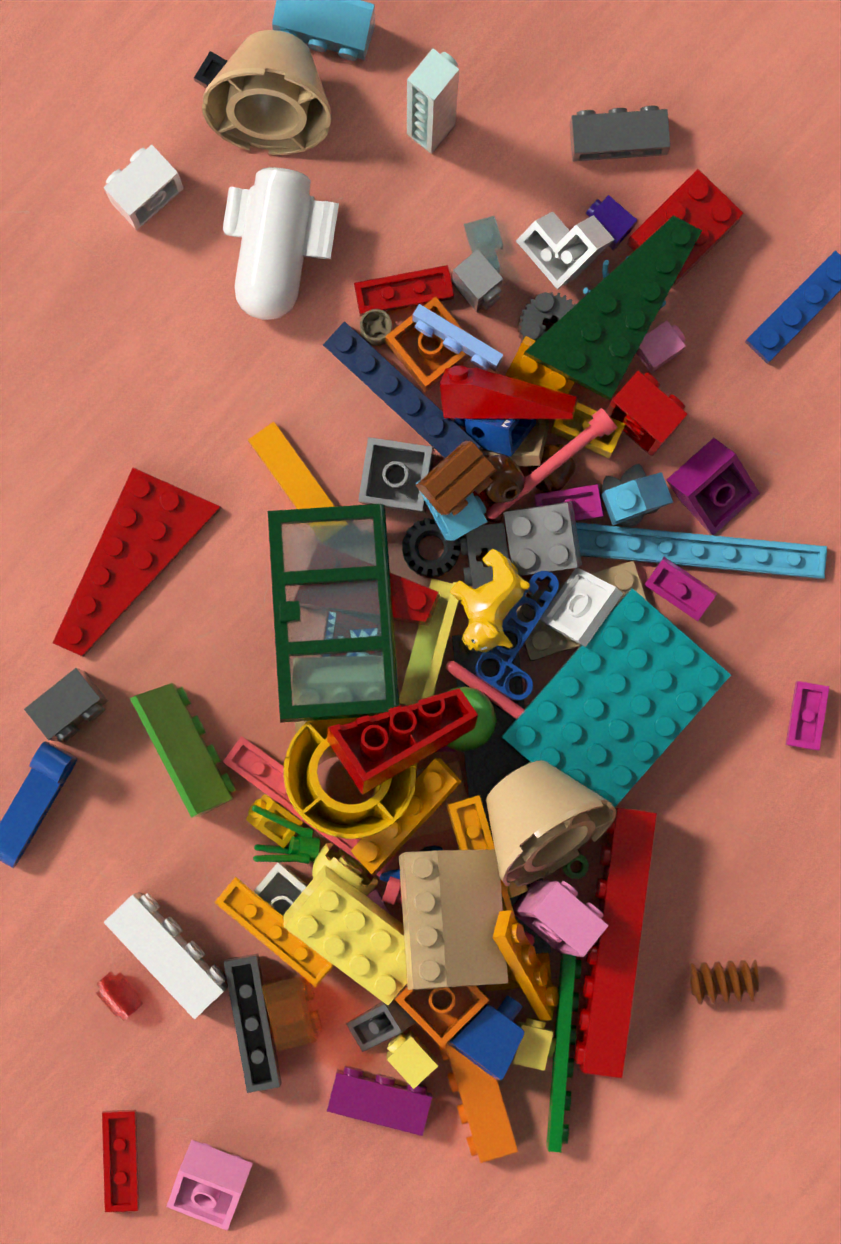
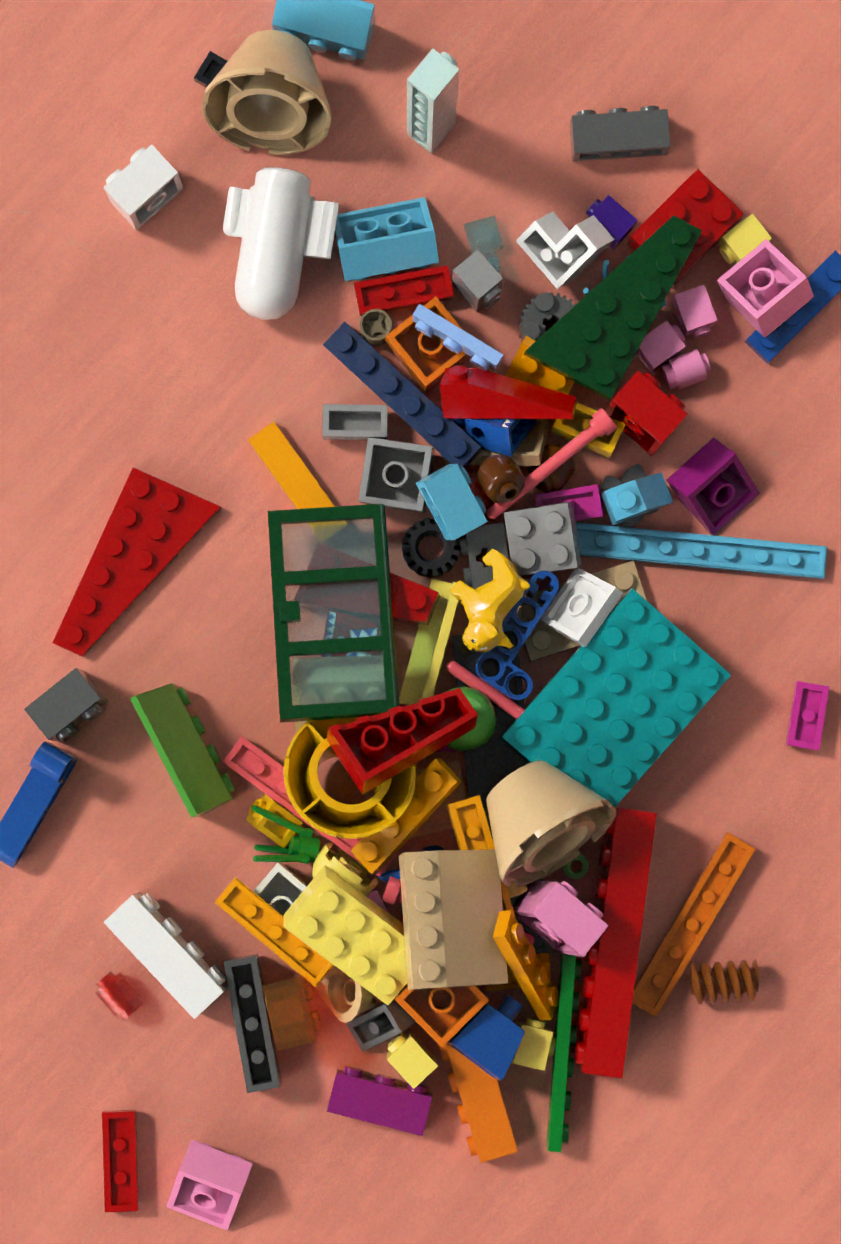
(344, 995): none -> tan piece
(354, 422): none -> light grey piece
(386, 239): none -> medium azure slope
(456, 478): dark orange brick -> none
(680, 588): dark pink plate -> none
(686, 370): none -> bright pink brick
(691, 924): none -> orange plate
(694, 312): none -> bright pink brick
(742, 239): none -> light yellow brick
(765, 288): none -> bright pink brick

